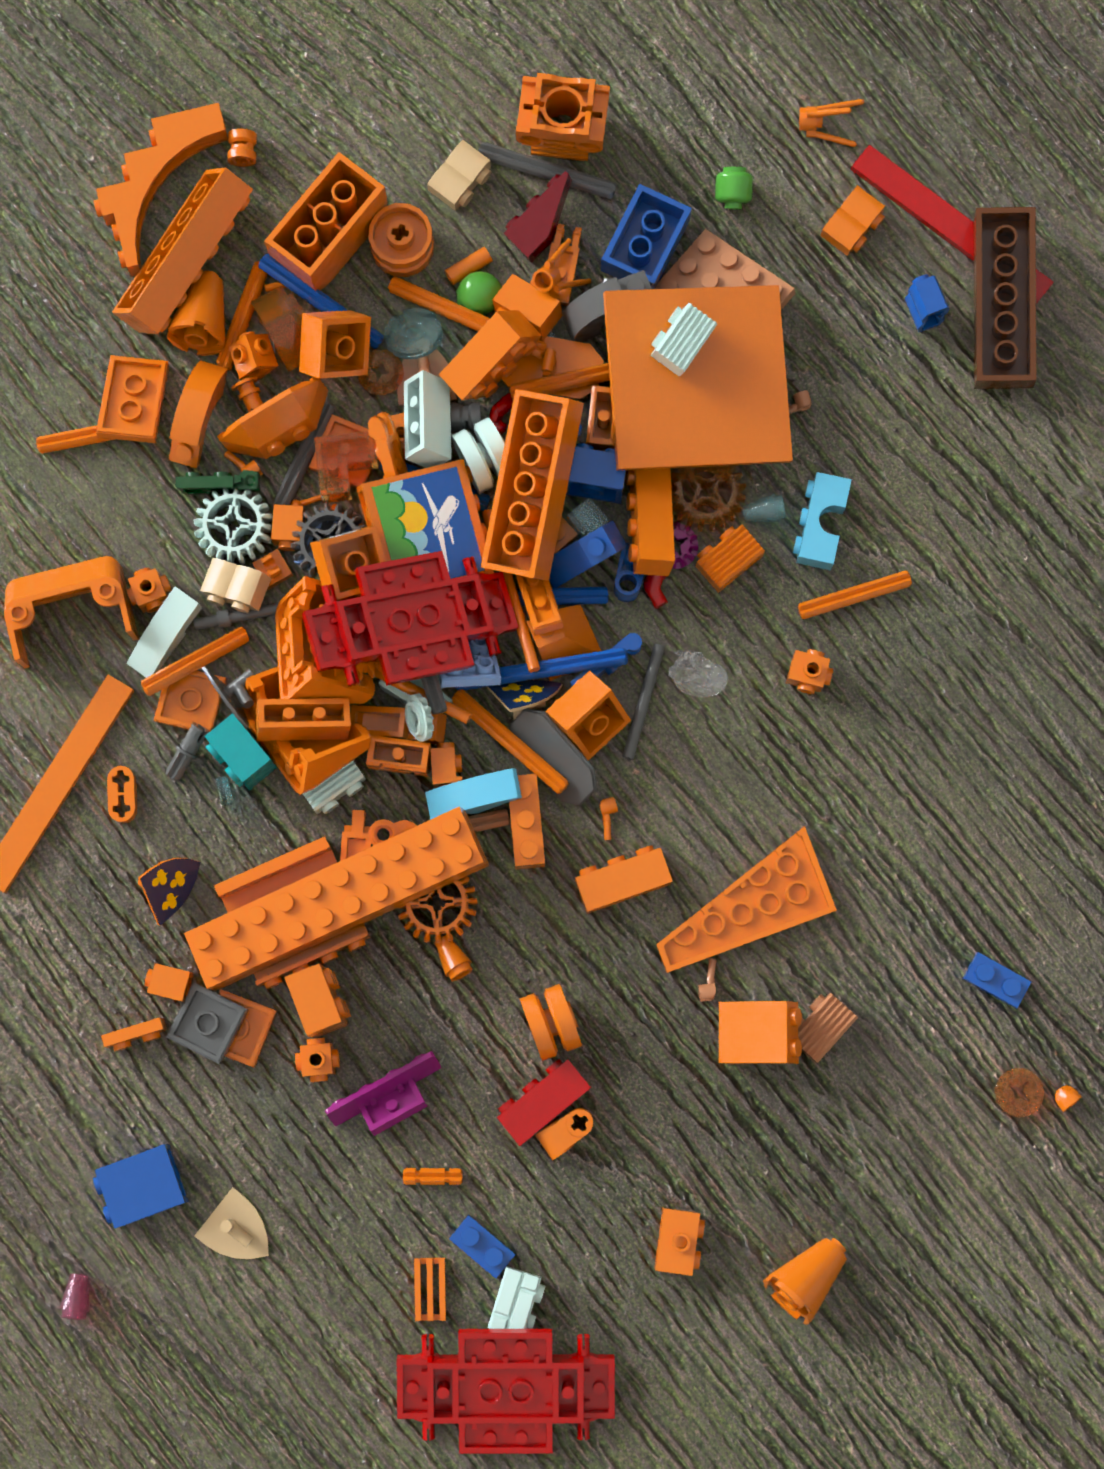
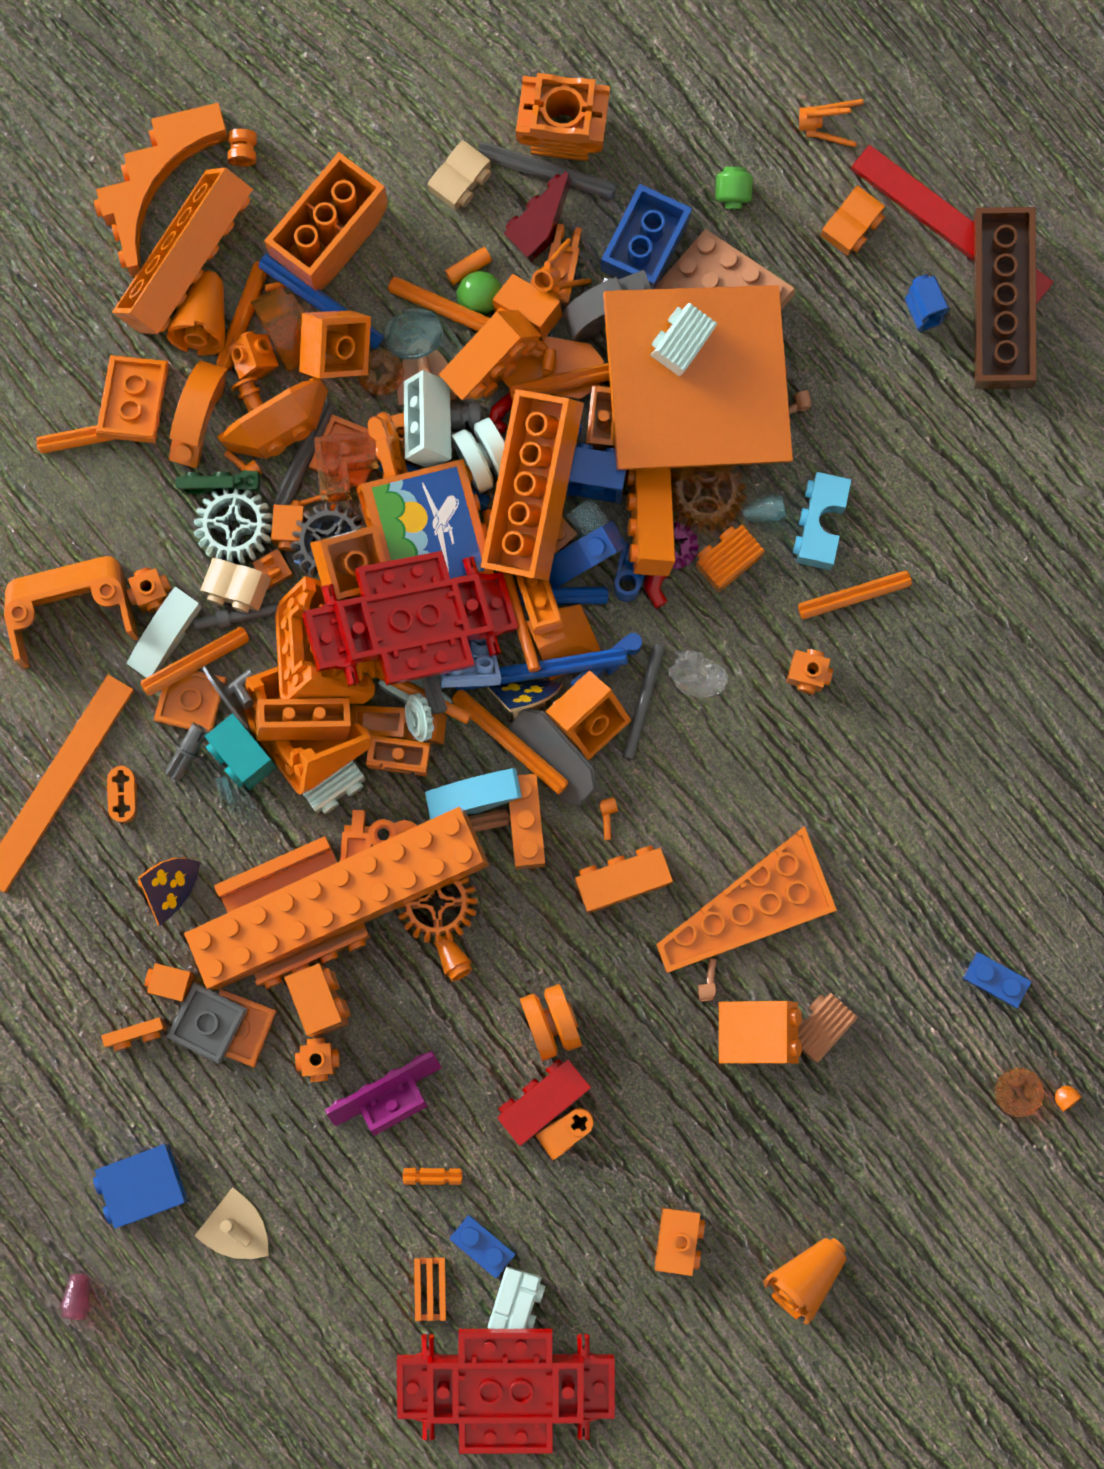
(414, 230): orange wheel -> none
(445, 764): orange brick -> none

